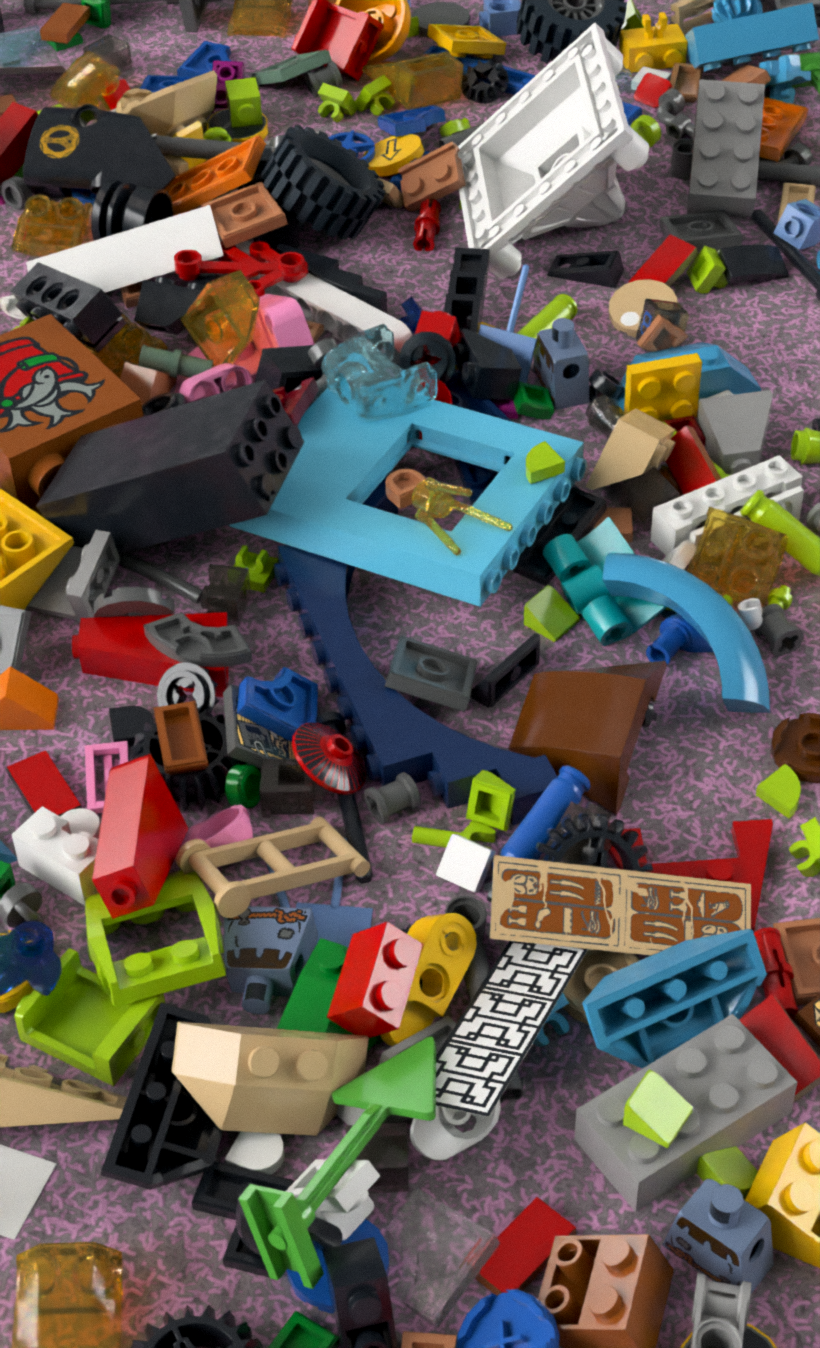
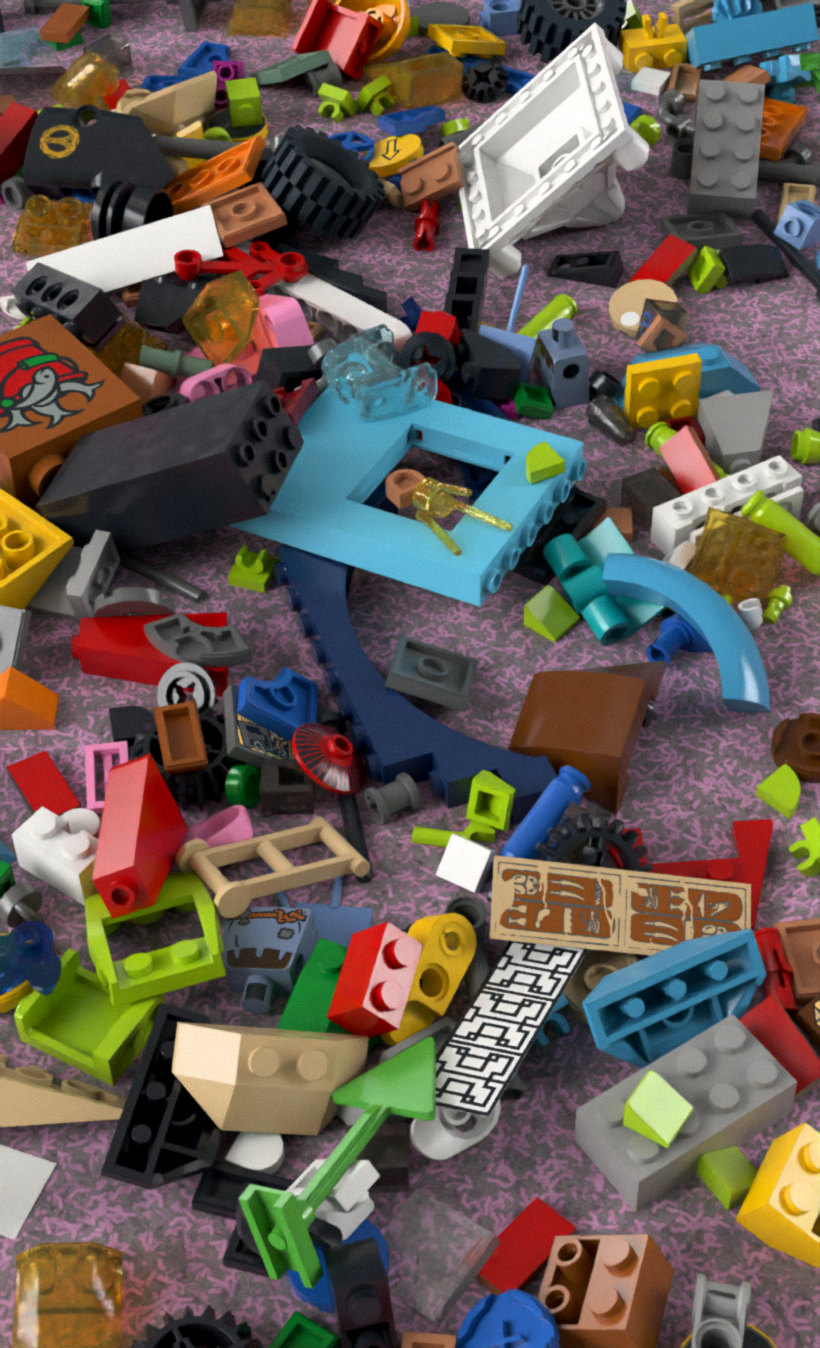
(227, 592): clear smoke brick -> none
(508, 673): black slope -> none
(632, 449): tan slope -> none
(651, 89): red piece -> none
(722, 1236): sand blue torso -> none
(778, 631): dark grey bush -> none

